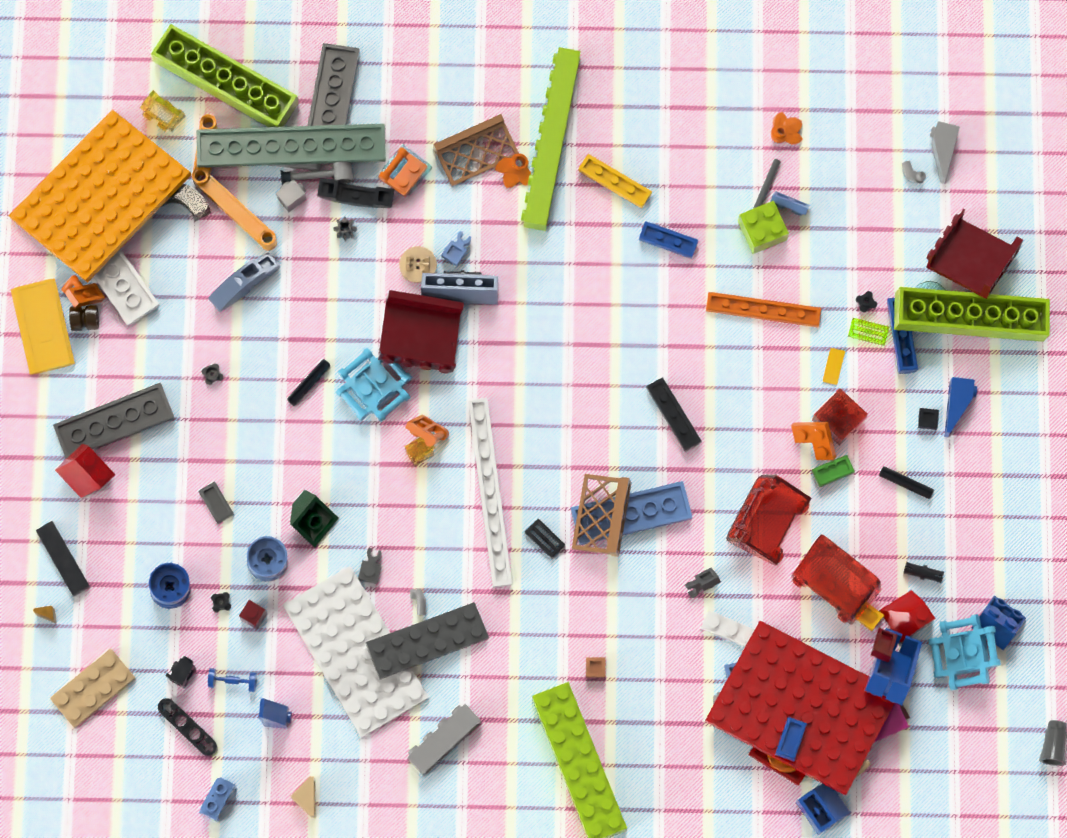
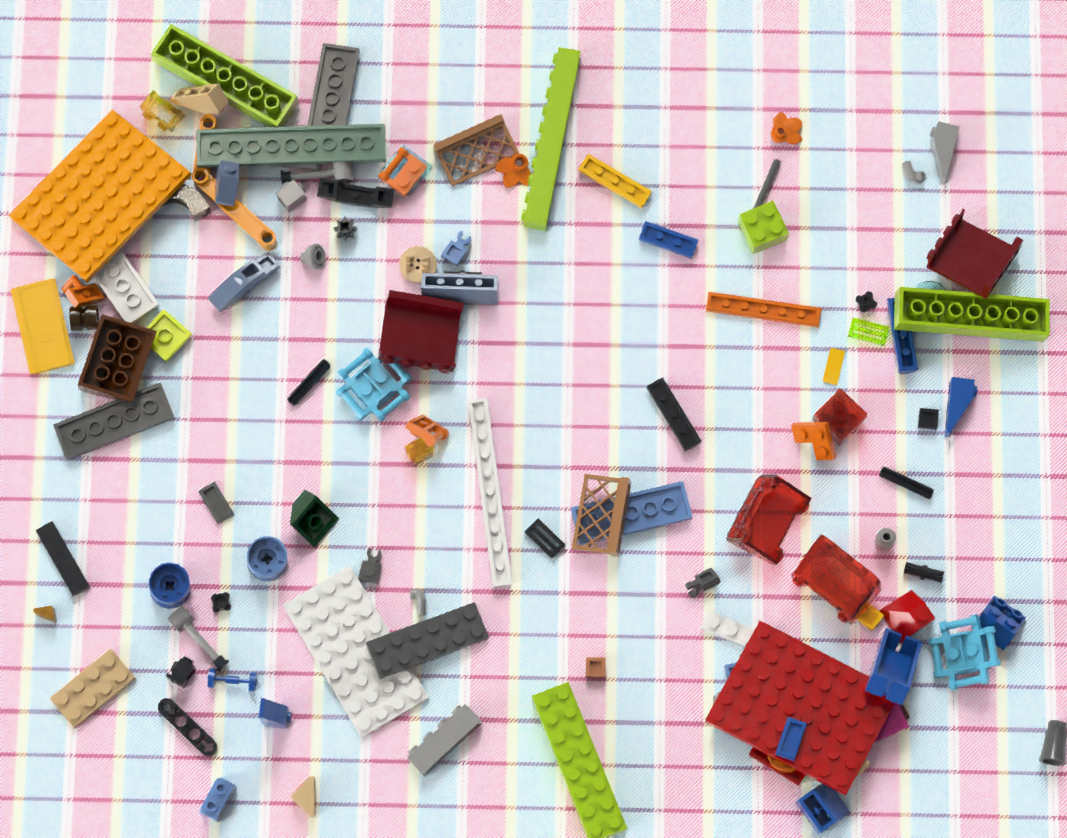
(84, 471): red slope -> none
(116, 359): none -> reddish brown slope
(169, 335): none -> neon yellow plate
(181, 620): none -> light grey piece
(203, 98): none -> tan slope
(214, 368): black plate -> none
(226, 183): none -> sand blue slope
(253, 614): dark red brick -> none
(313, 256): none -> light grey brick
(797, 206): medium blue plate -> none
(833, 471): bright green plate -> none
(883, 645): dark red tile -> none
(885, 544): none -> light grey brick

